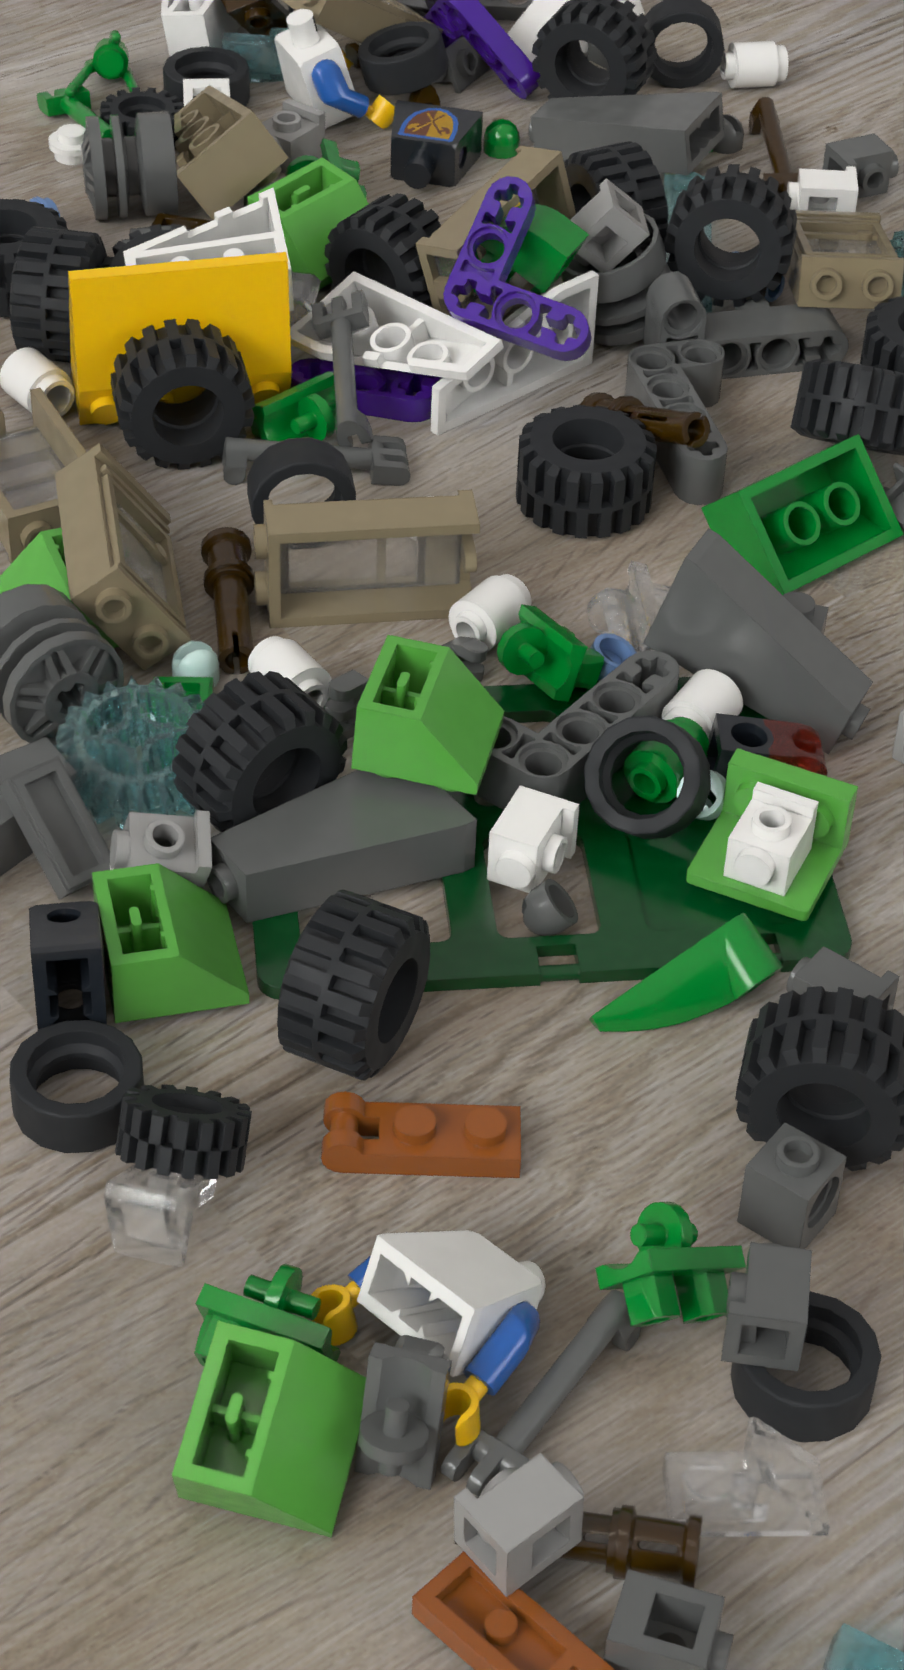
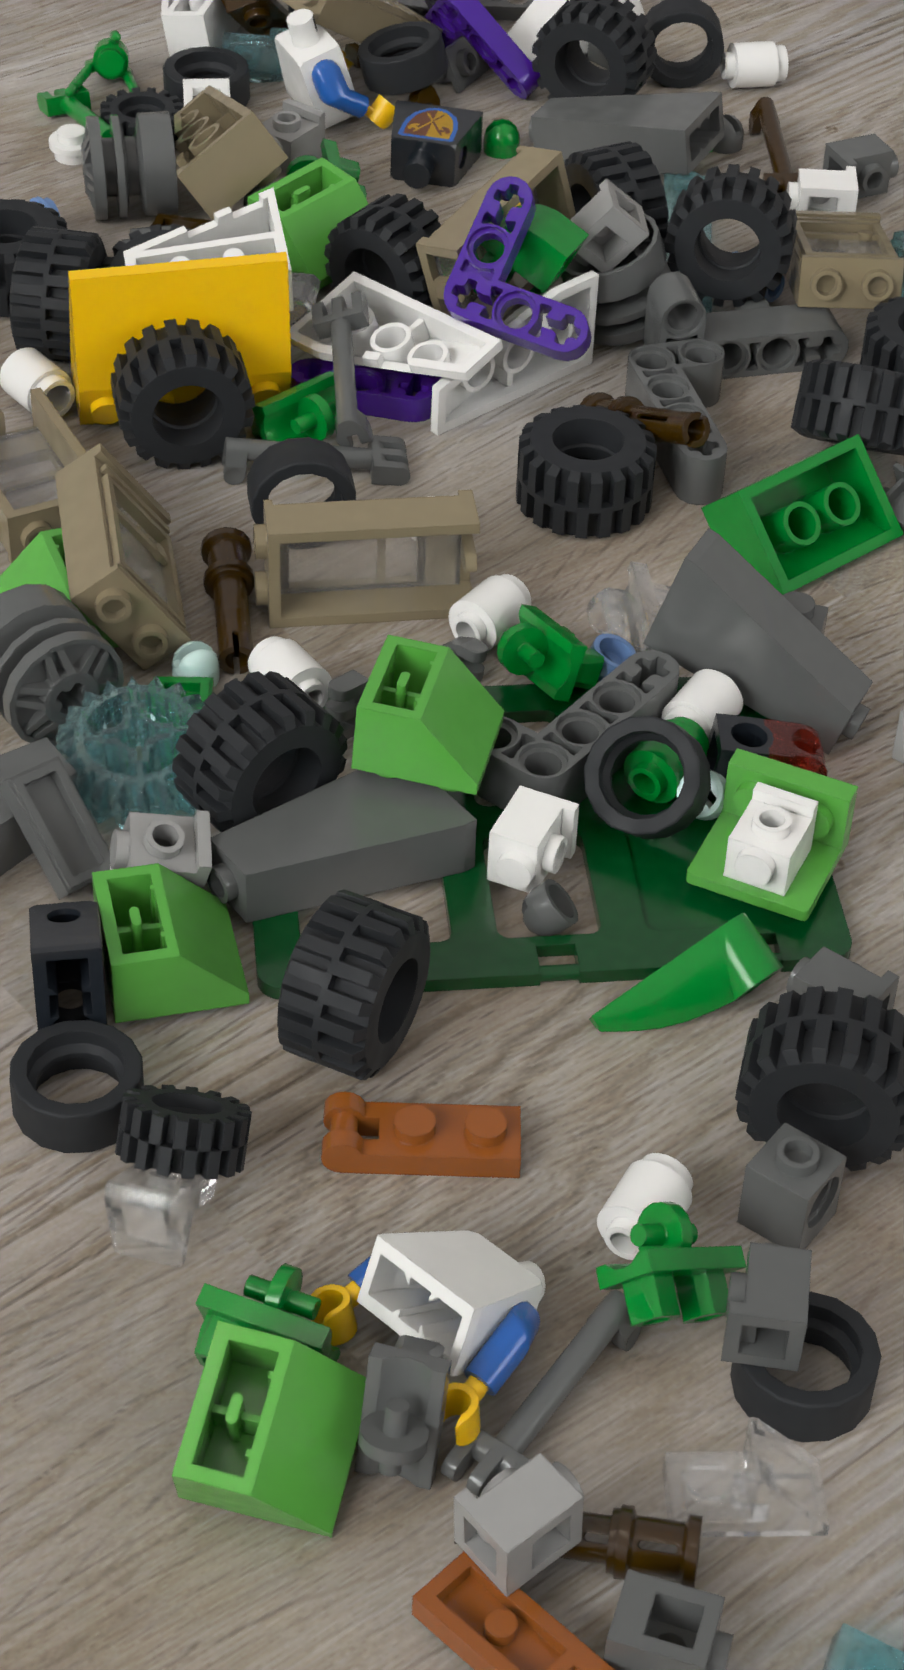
(644, 1182): none -> white brick

